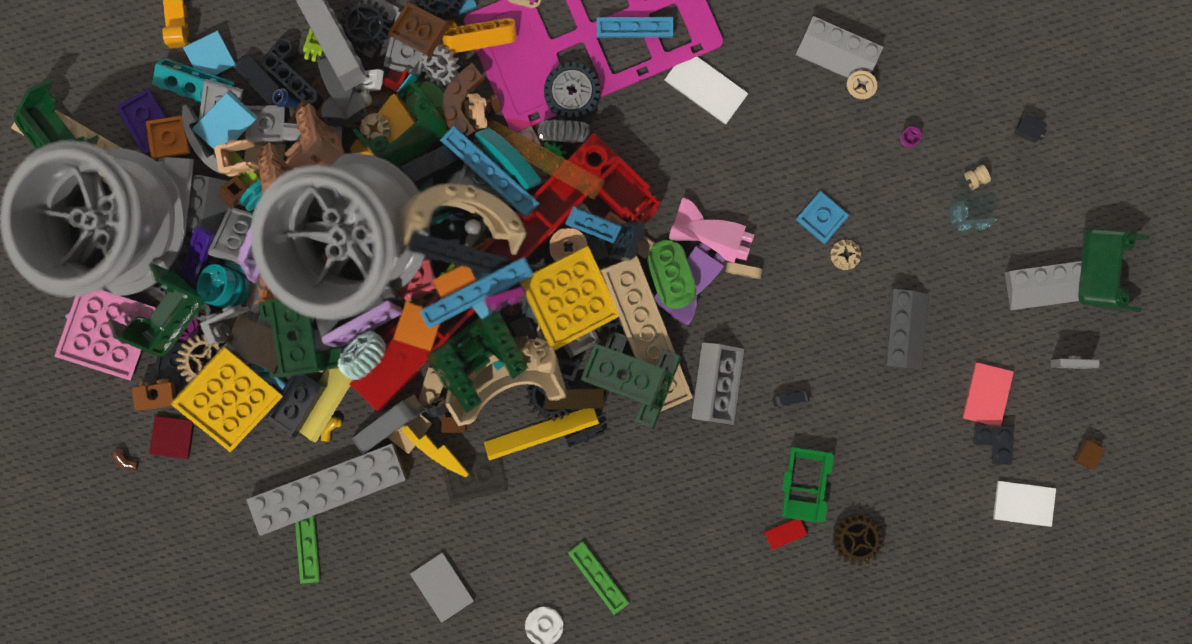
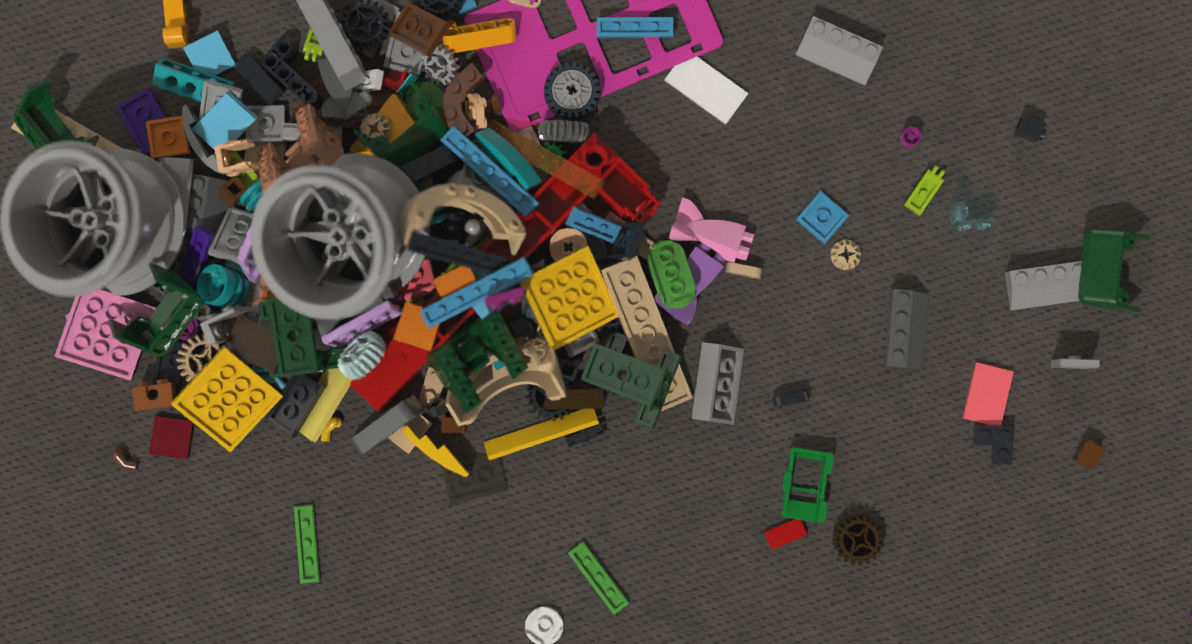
(284, 98): dark blue cone -> none
(326, 489): light grey brick -> none
(442, 587): light grey tile -> none
(861, 92): tan gear -> none
(925, 191): none -> lime hinge
(978, 177): tan wheel -> none
(1024, 503): white tile -> none

